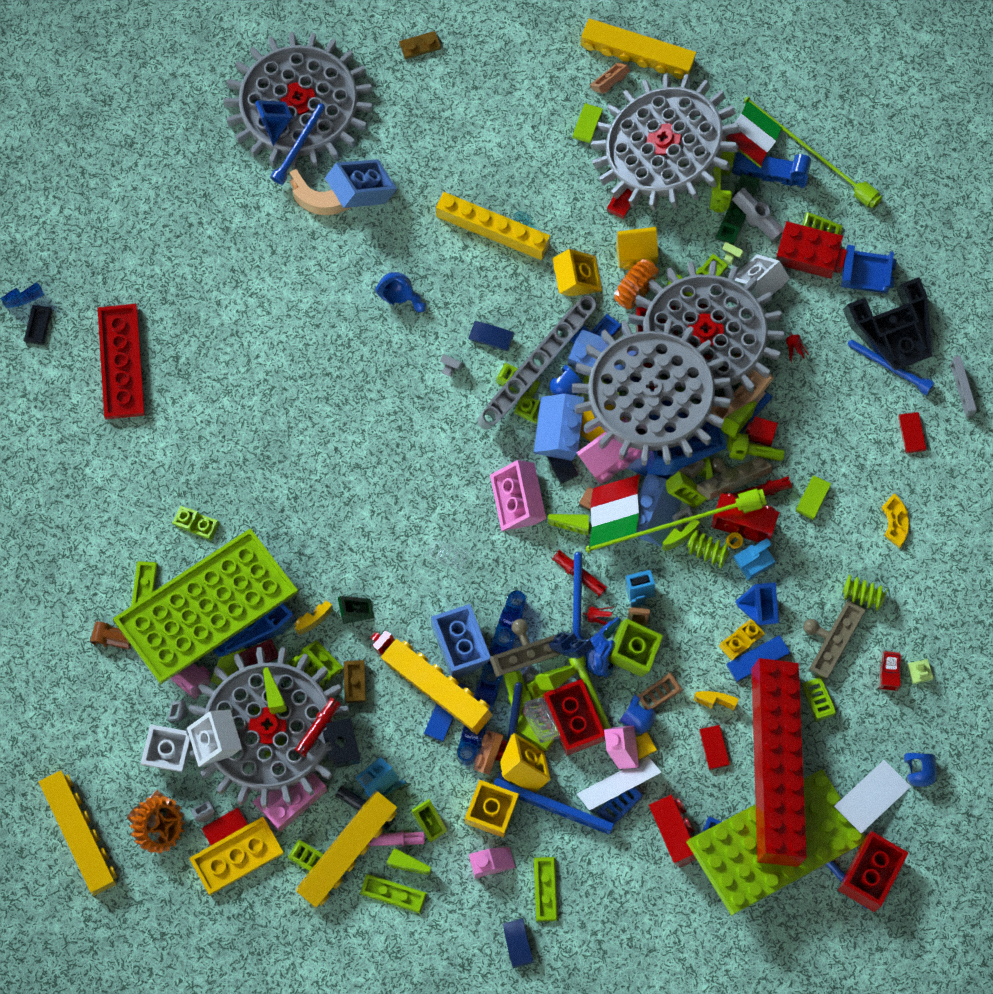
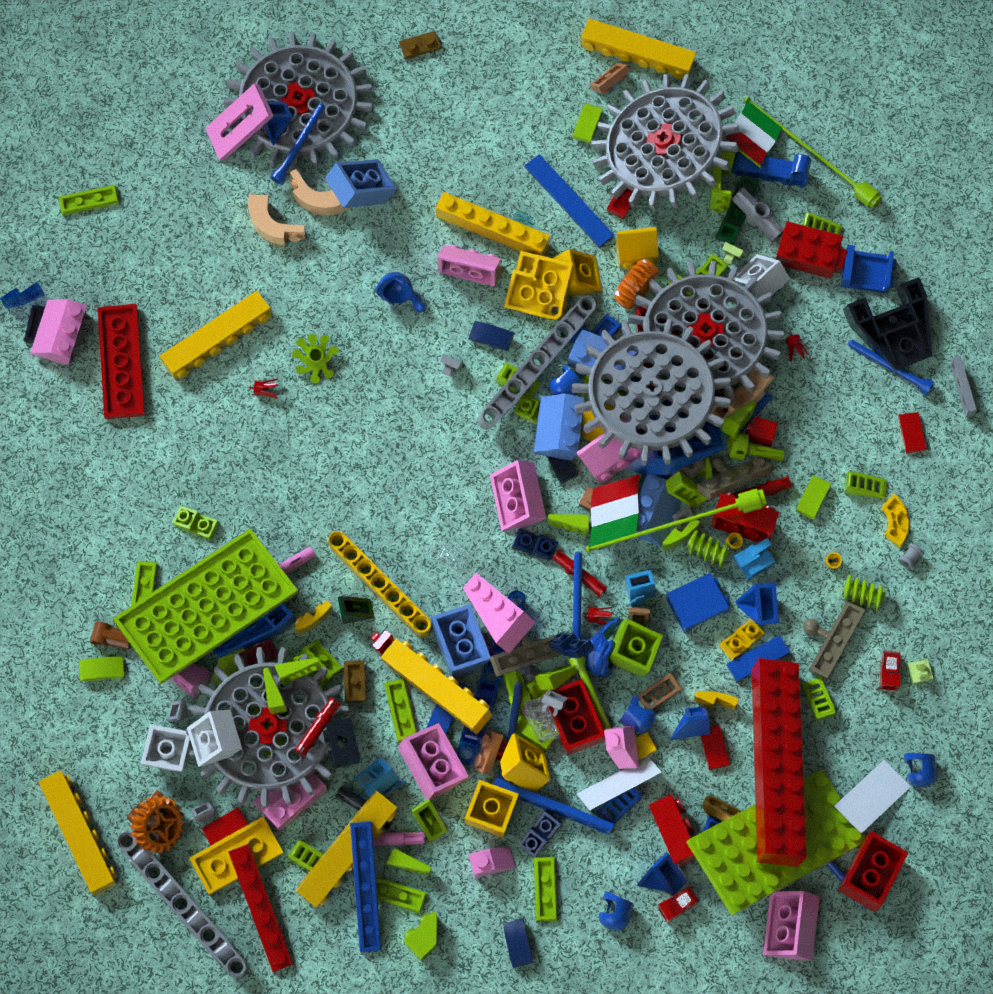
(59, 330): none -> bright pink slope
(88, 200): none -> lime tile
(101, 668): none -> lime slope
(192, 915): none -> light grey beam
(215, 335): none -> yellow brick
(250, 125): none -> bright pink piece
(260, 386): none -> red piece
(260, 908): none -> red plate
(267, 227): none -> light nougat arch
(294, 670): none -> lime slope
(304, 556): none -> bright pink axle
(315, 357): none -> lime animal
(365, 886): none -> blue tile
(375, 576): none -> yellow beam
(400, 709): none -> lime tile
(423, 938): none -> lime slope
(432, 761): none -> bright pink slope
(469, 265): none -> bright pink slope
(500, 615): none -> bright pink wedge
(534, 544): none -> dark blue slope
(539, 286): none -> yellow slope
(540, 833): none -> dark blue slope
(554, 700): none -> light grey tile
(569, 201): none -> blue tile
(620, 917): none -> blue helmet
(664, 876): none -> blue slope
(678, 904): none -> red leg
(693, 723): none -> blue slope
(697, 602): none -> blue panel
(716, 807): none -> pearl gold plate
(791, 925): none -> bright pink slope
(833, 555): none -> yellow hinge
(849, 489): none -> lime slope
(911, 556): none -> light grey bush

